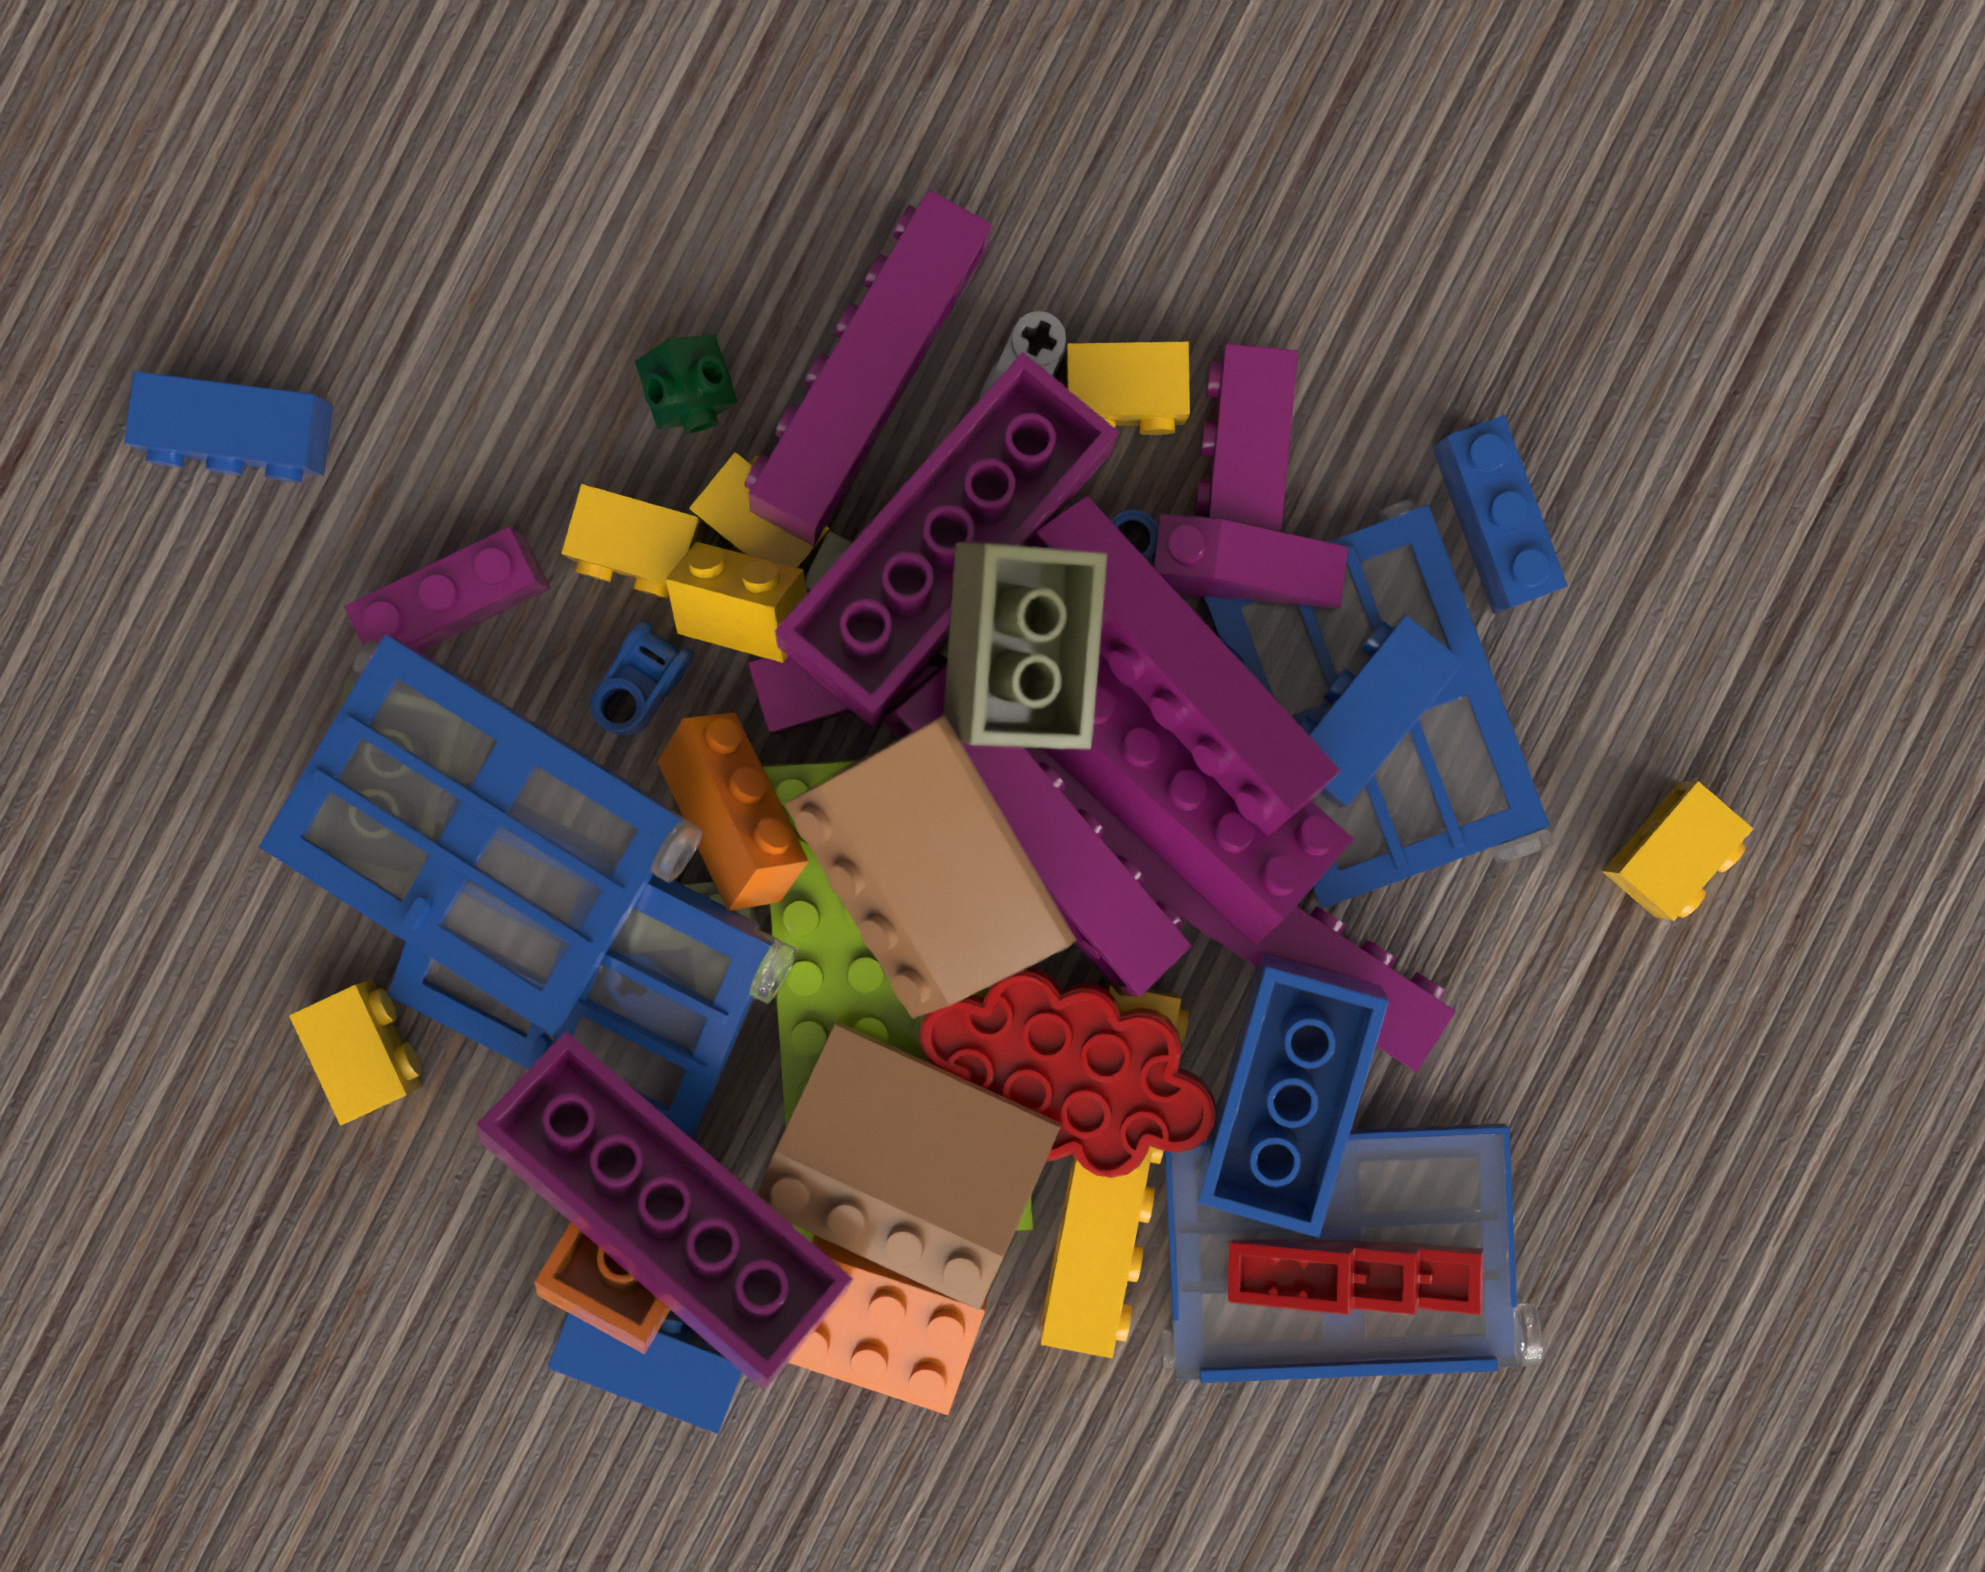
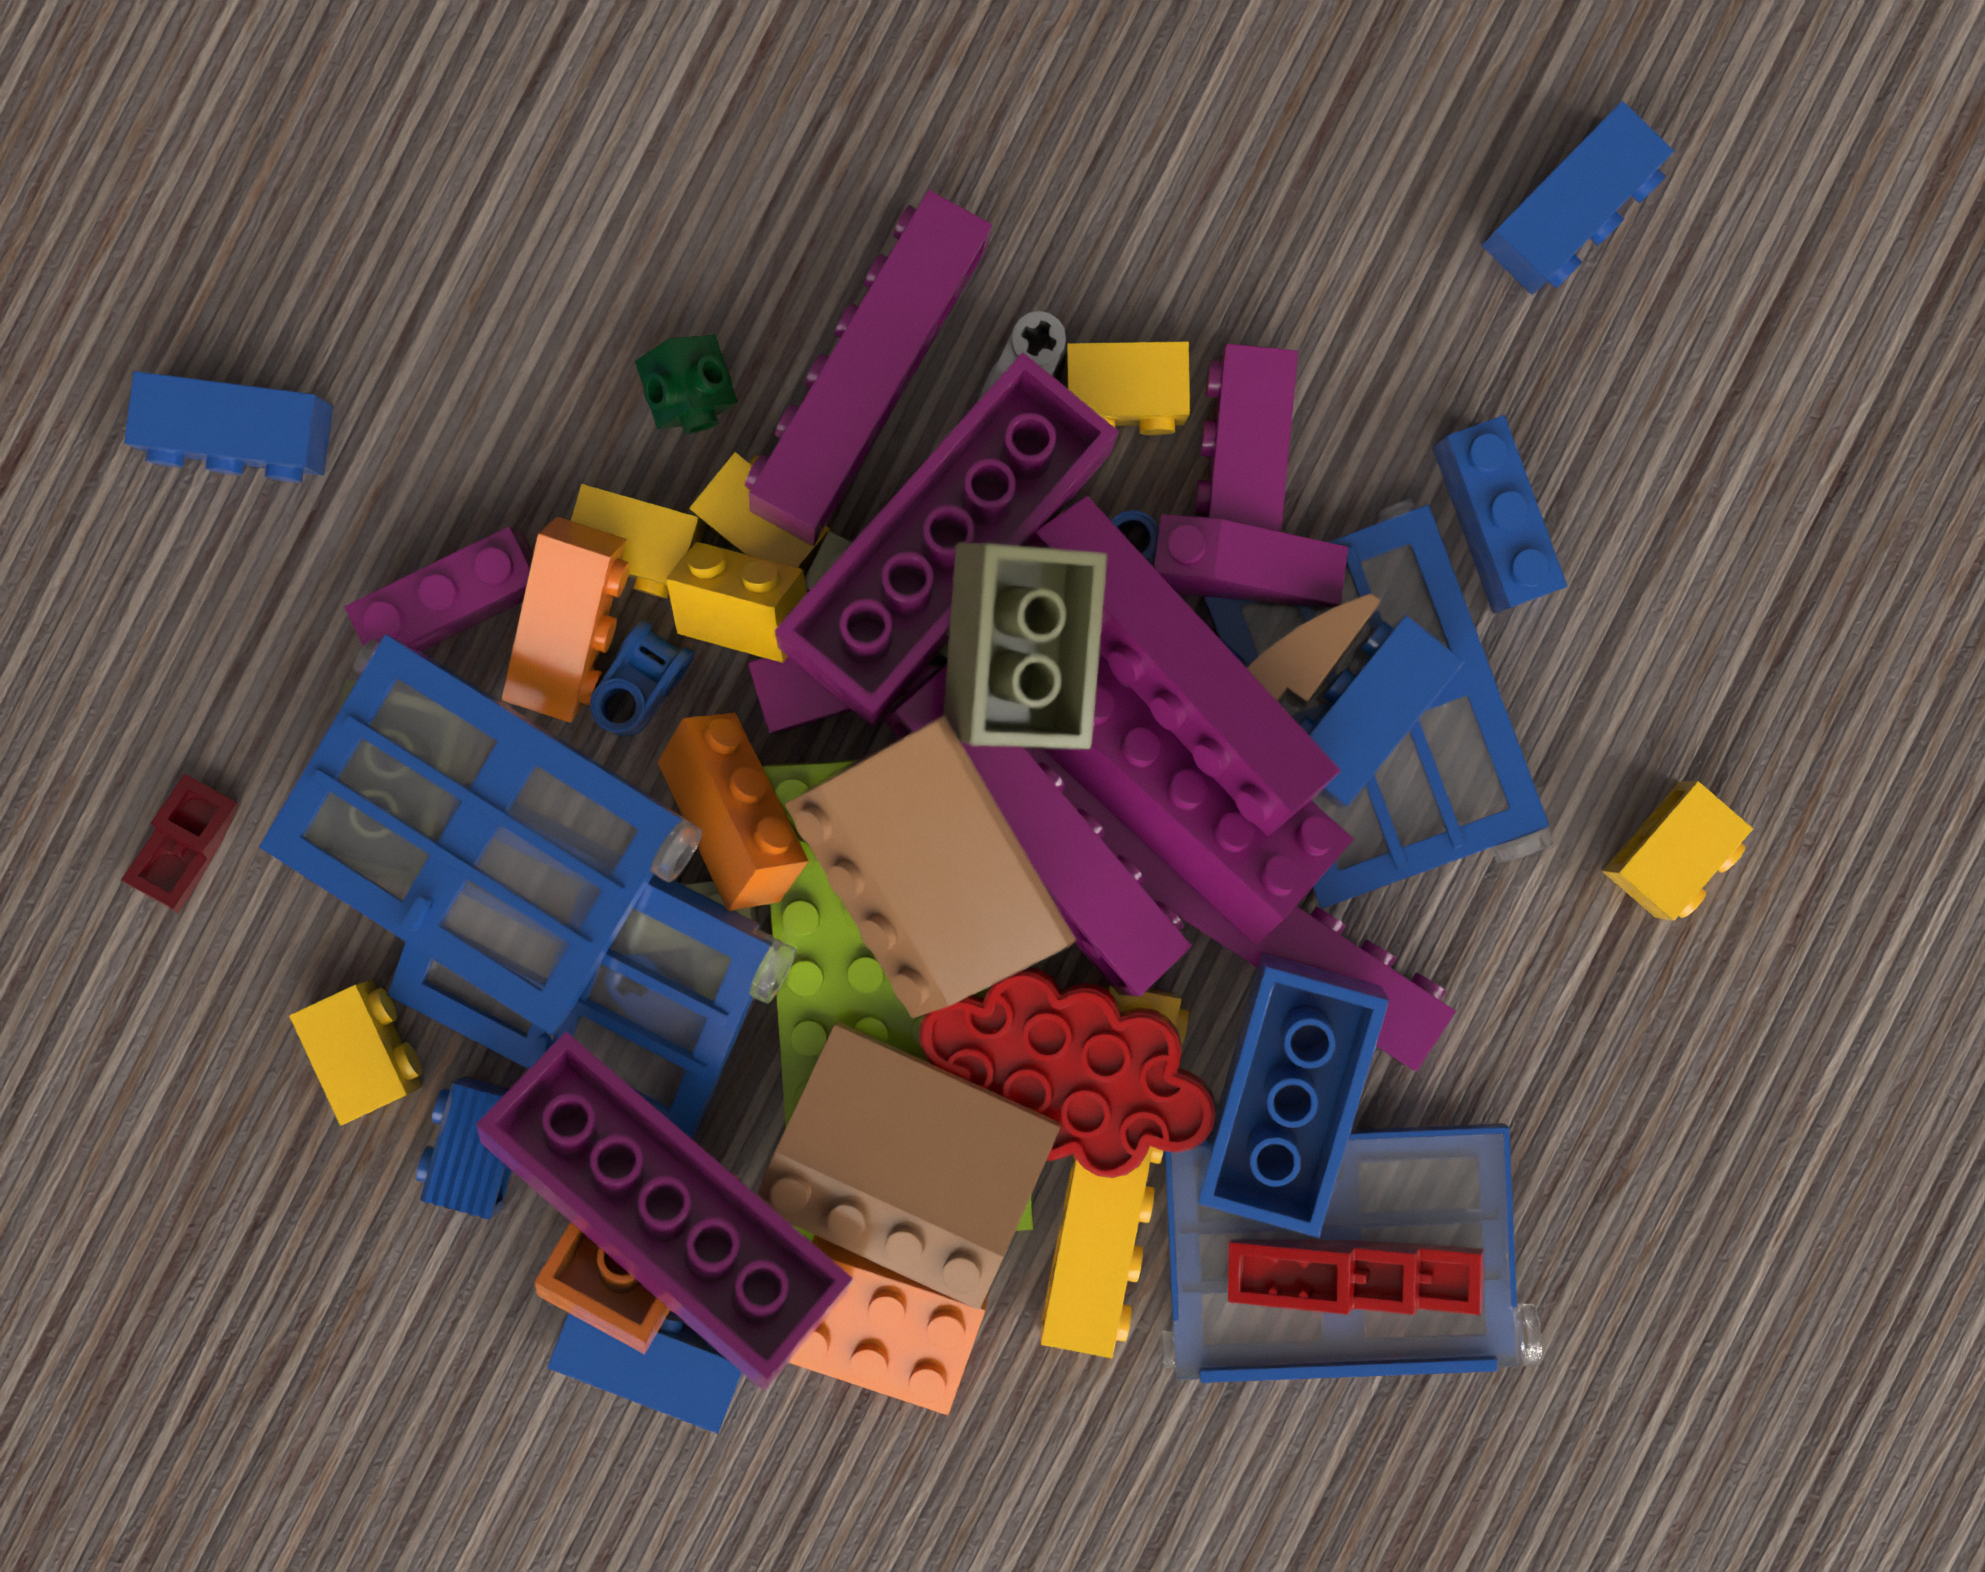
(183, 843): none -> dark red slope
(460, 1168): none -> blue brick
(565, 619): none -> orange brick
(1312, 650): none -> medium nougat slope
(1580, 200): none -> blue brick

